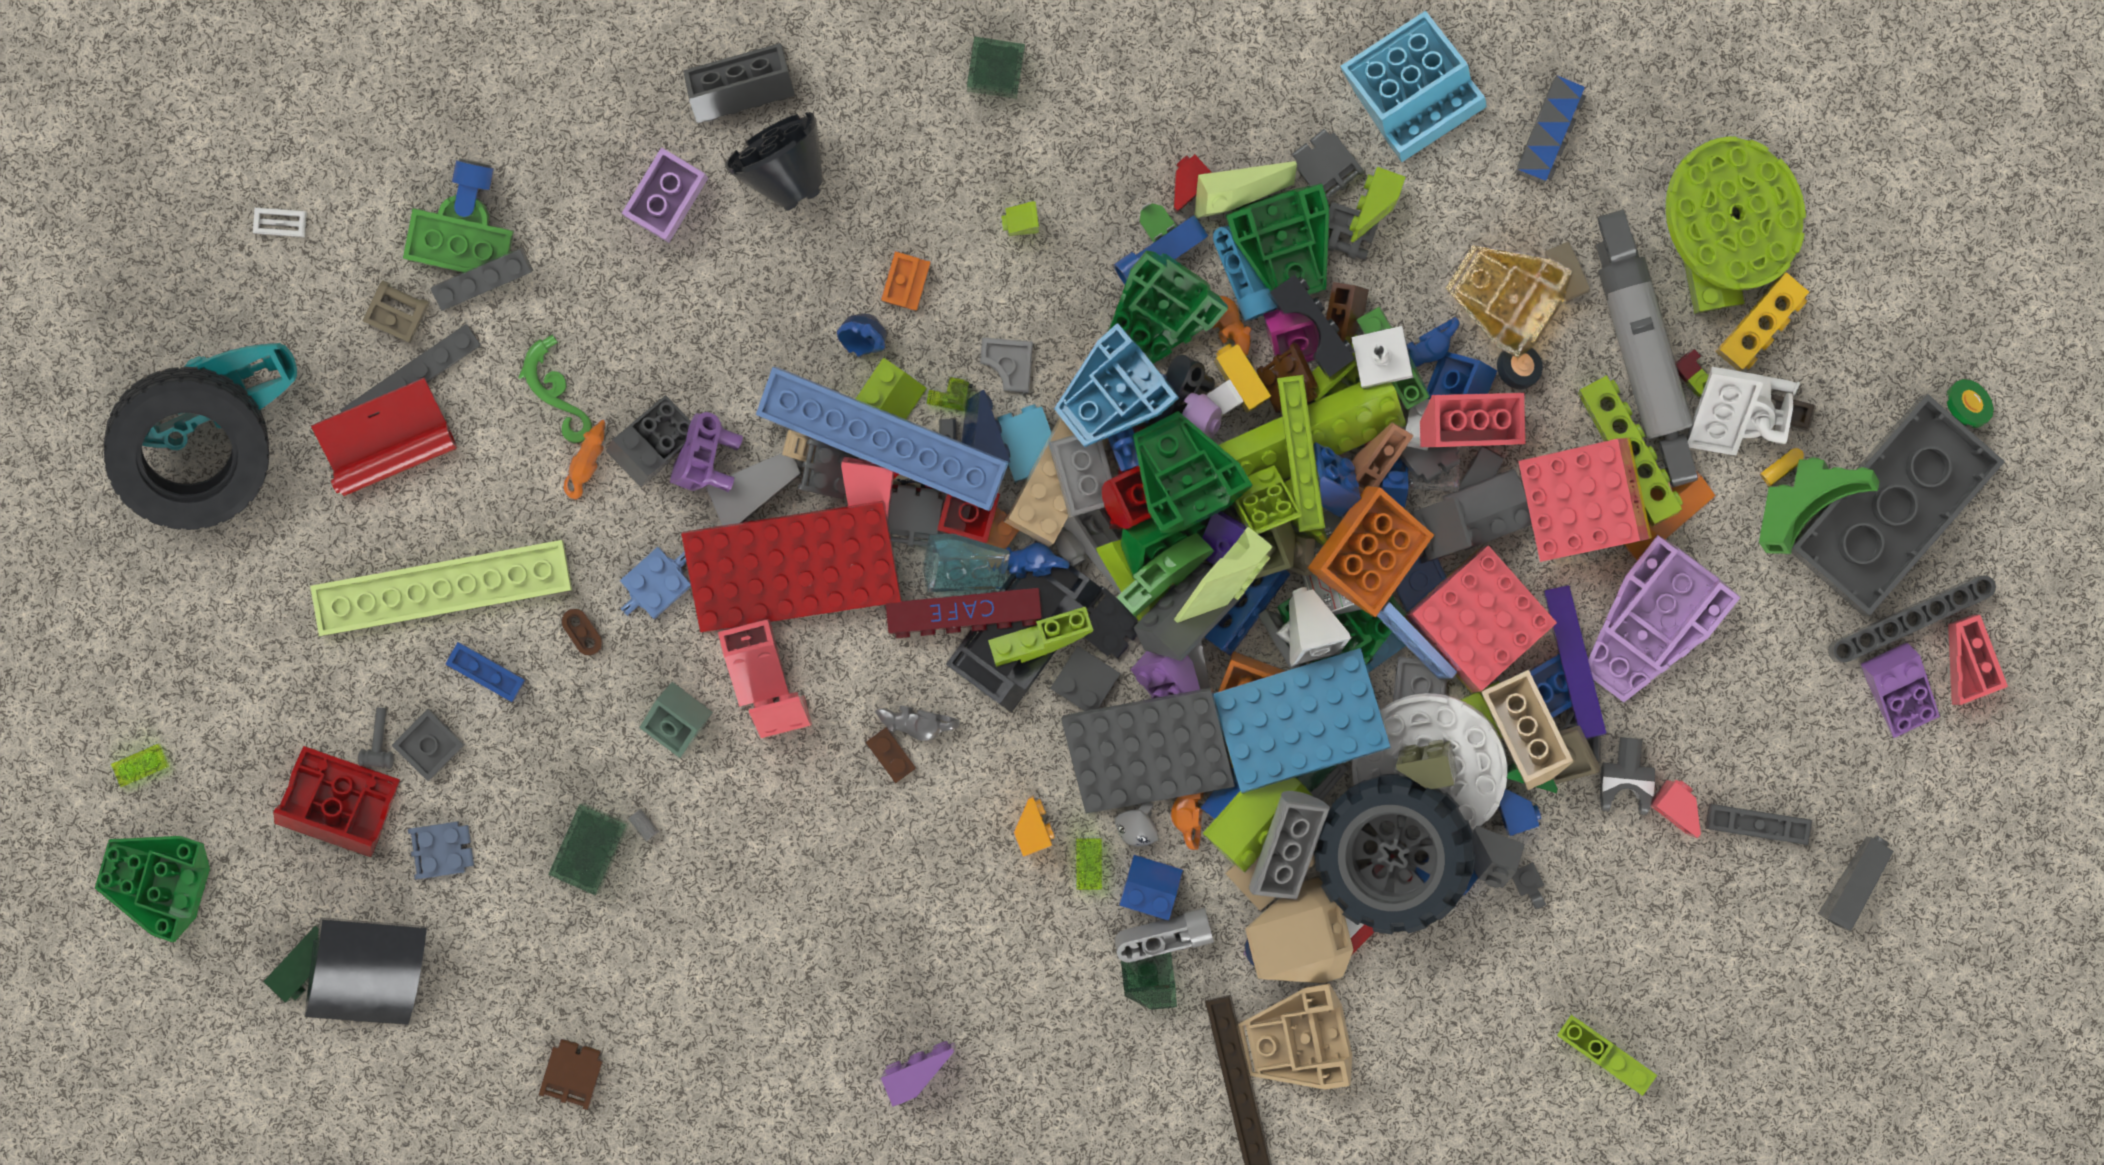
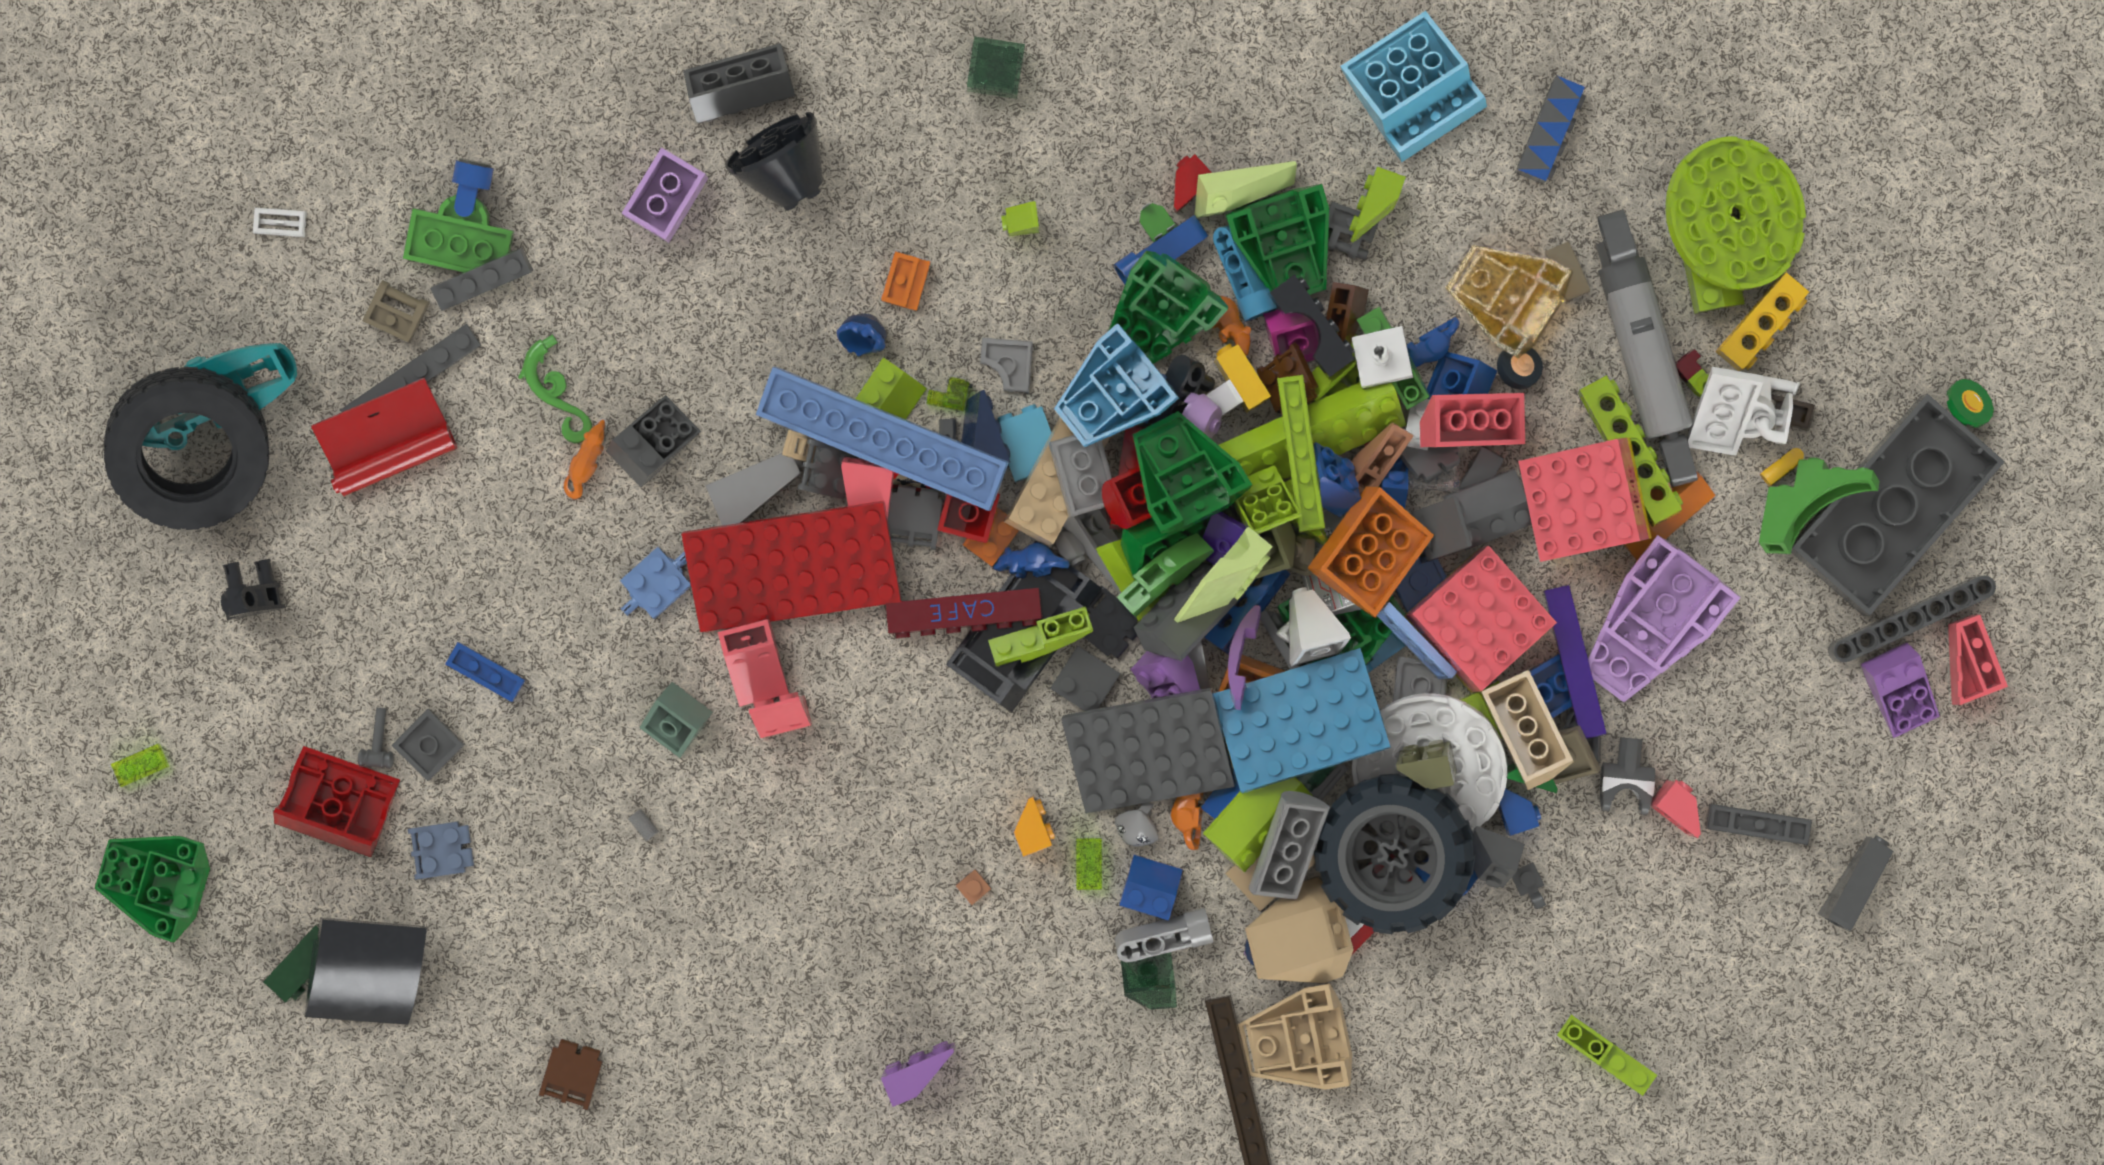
(246, 601): none -> black piece
(441, 588): yellowish green plate -> none
(582, 632): reddish brown plate -> none
(589, 848): clear green brick -> none
(694, 466): medium lavender piece -> none
(890, 755): reddish brown plate -> none
(919, 725): flat silver animal -> none
(963, 564): clear light blue slope -> none
(973, 887): none -> nougat plate
(1124, 449): blue hips -> none
(1246, 629): none -> medium lavender slope
(1326, 163): dark grey plate -> none

